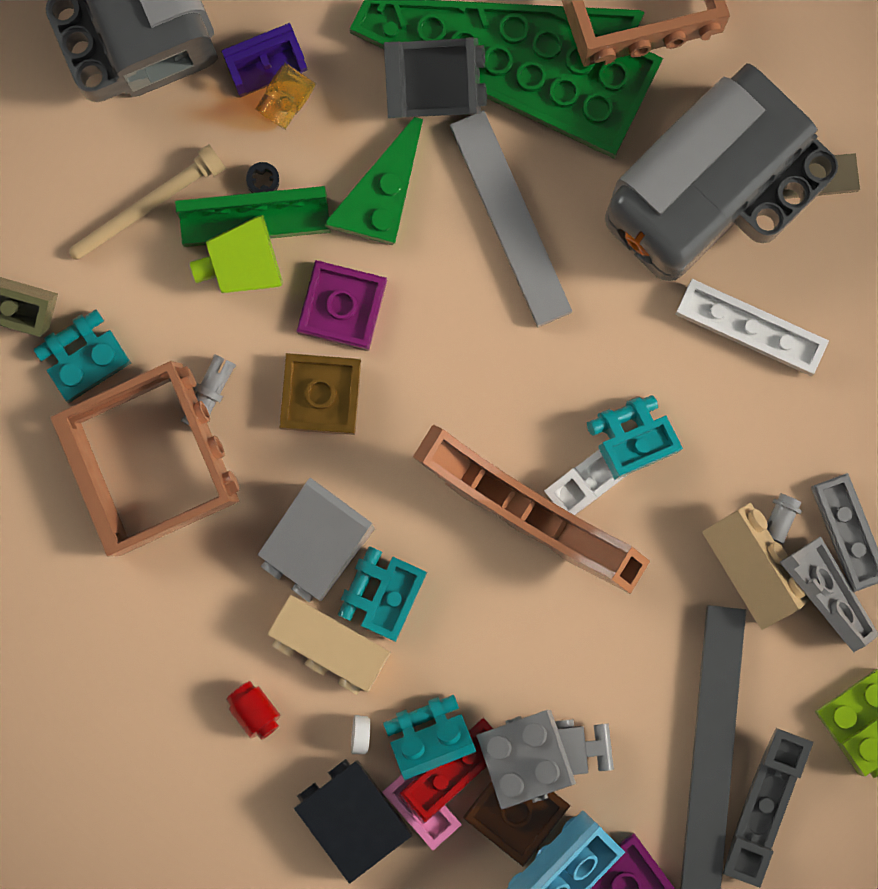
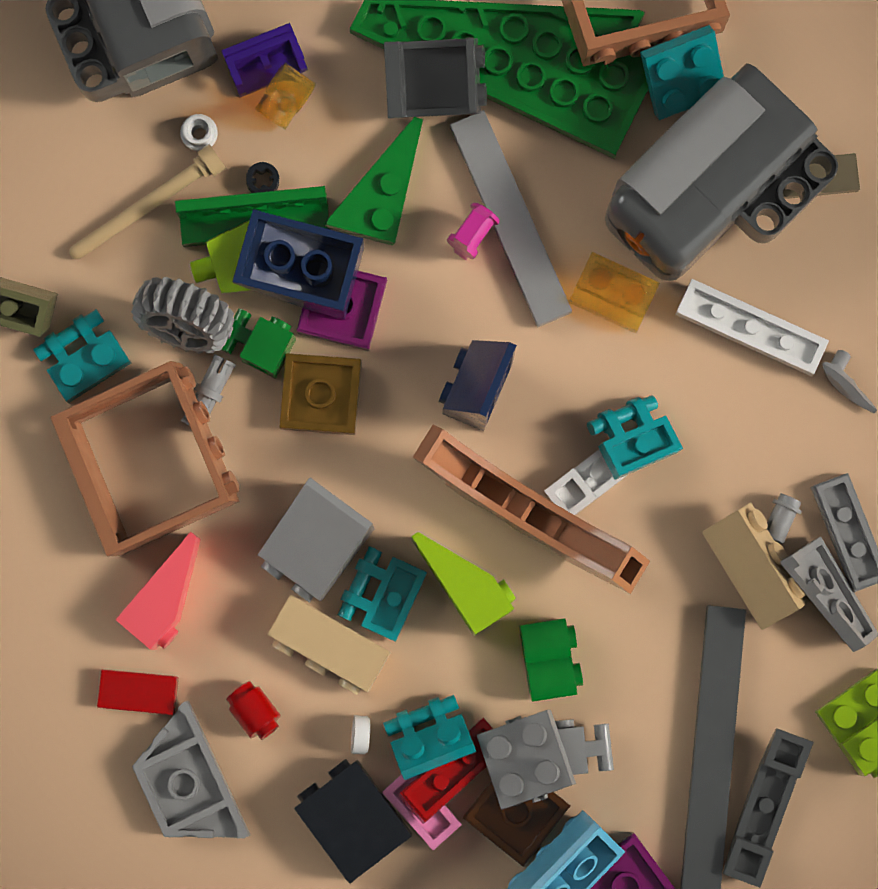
(137, 692): none -> red tile
(161, 601): none -> coral slope
(183, 315): none -> light grey gear
(187, 783): none -> light grey wing
(194, 122): none -> white plate
(264, 346): none -> green brick
(299, 263): none -> dark blue slope
(469, 588): none -> lime slope
(472, 231): none -> dark pink piece
(478, 382): none -> dark blue slope
(549, 659): none -> green brick
(614, 292): none -> clear yellow plate
(682, 71): none -> teal plate
(845, 384): none -> light grey bar

